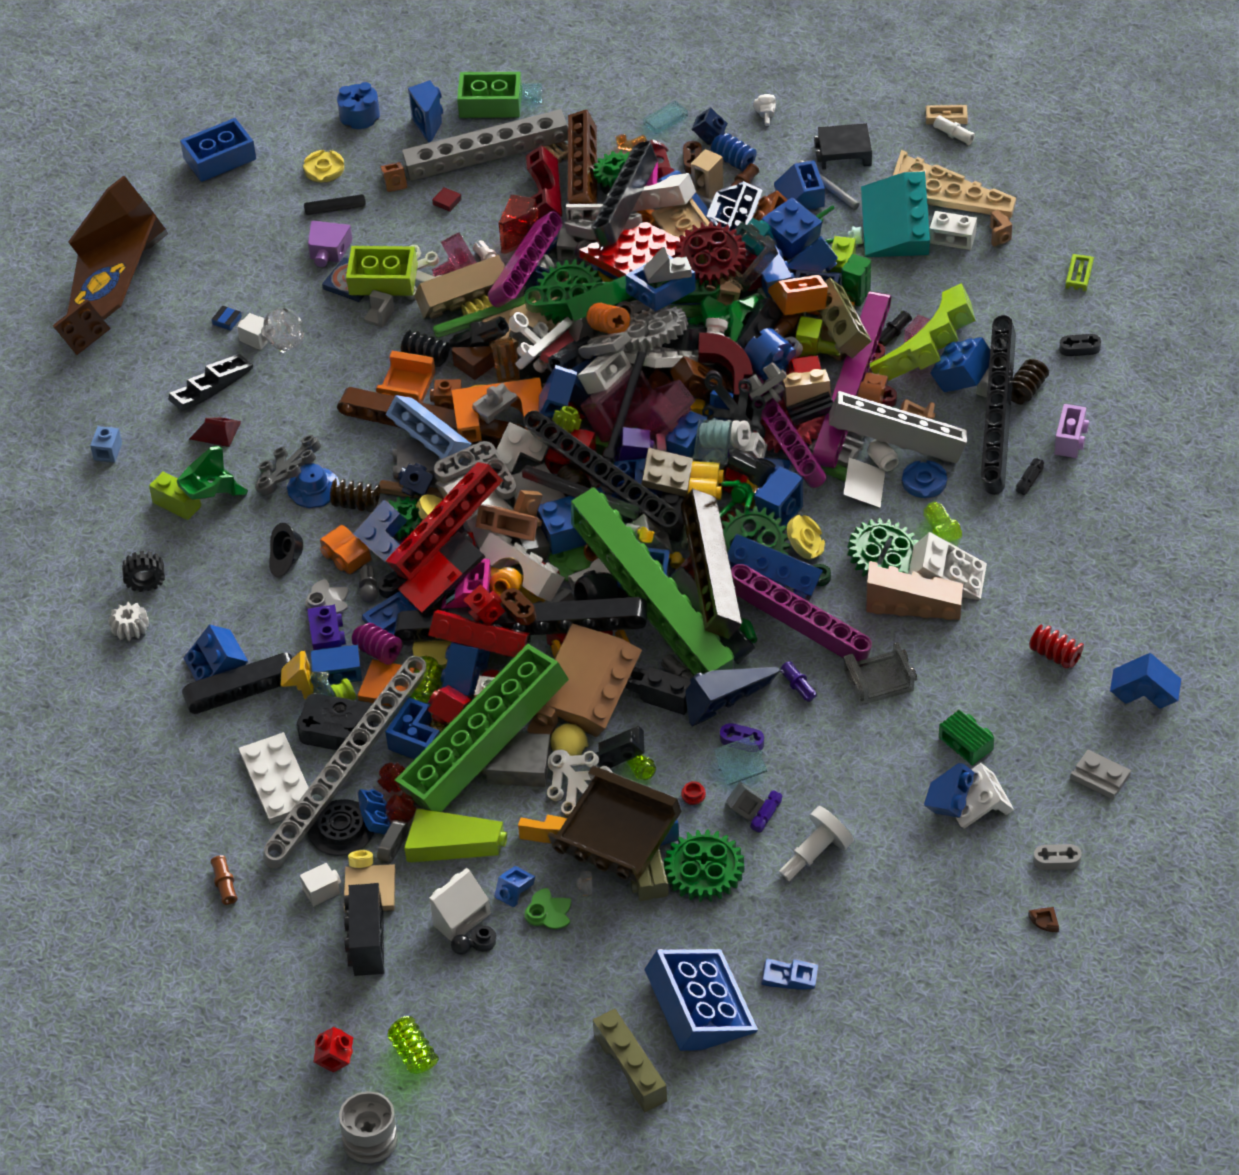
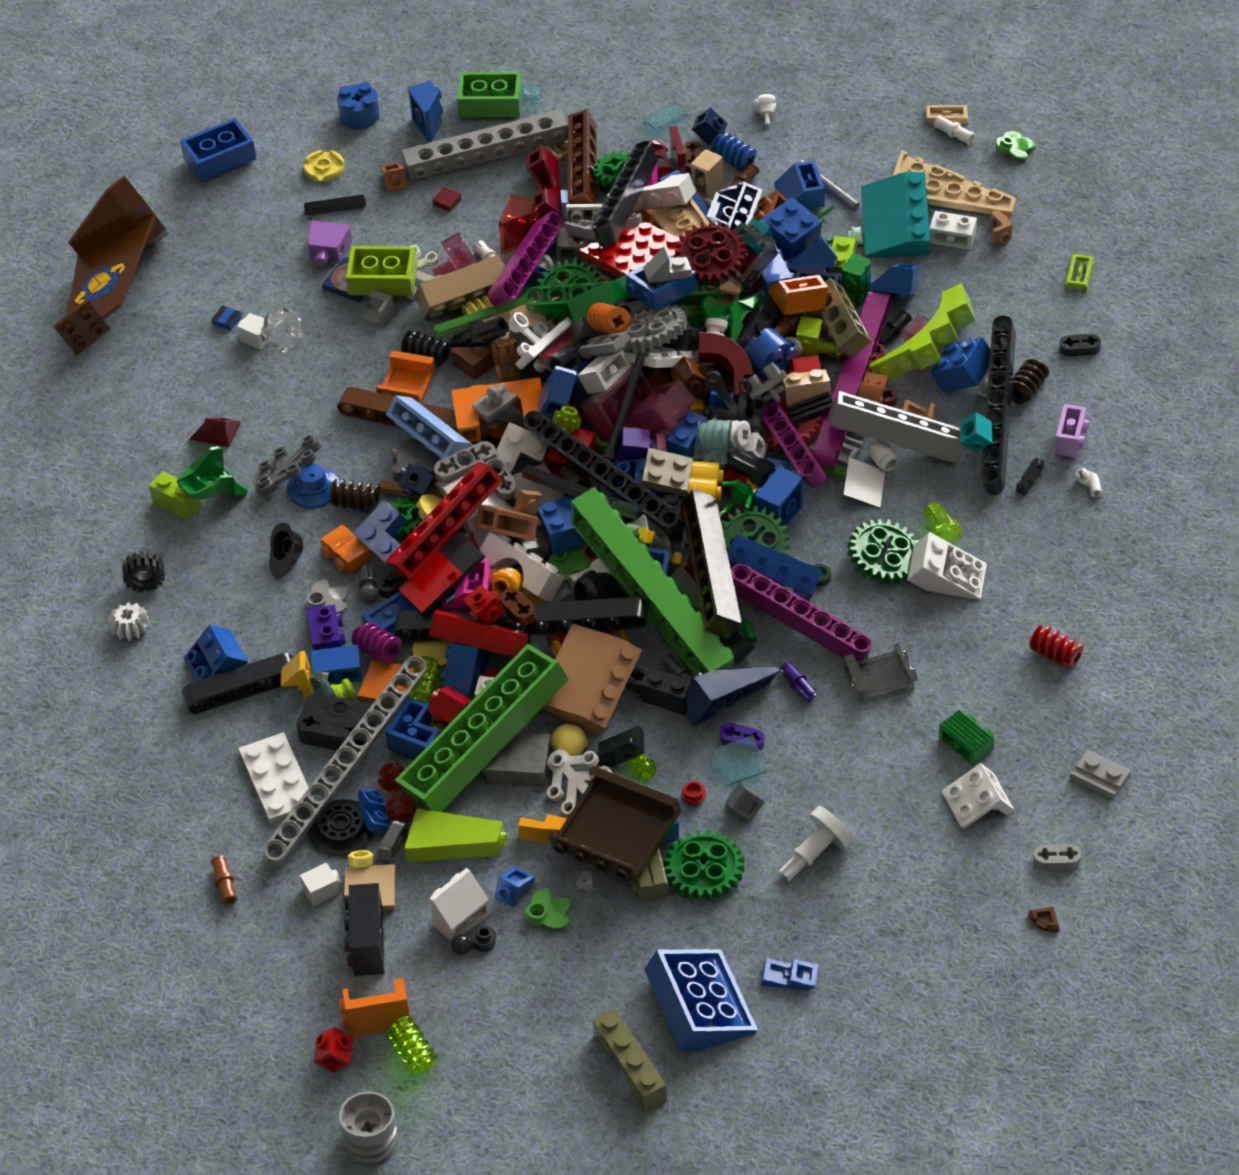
(106, 444): medium blue brick -> none
(215, 379): black slope -> none
(375, 1012): none -> orange panel
(442, 392): dark orange brick -> none
(544, 721): medium nougat bracket -> none
(564, 200): none -> light blue tile
(623, 143): clear orange arm -> none
(677, 150): none -> dark red tile
(766, 811): dark purple axle -> none
(805, 537): light yellow tile -> none
(843, 143): black panel -> none
(899, 279): none -> blue slope
(912, 594): medium nougat wedge -> none
(925, 485): blue tile -> none
(949, 791): blue slope -> none
(975, 432): none -> teal brick
(1015, 145): none -> plate
(1090, 480): none -> white arm
(1146, 678): blue brick -> none

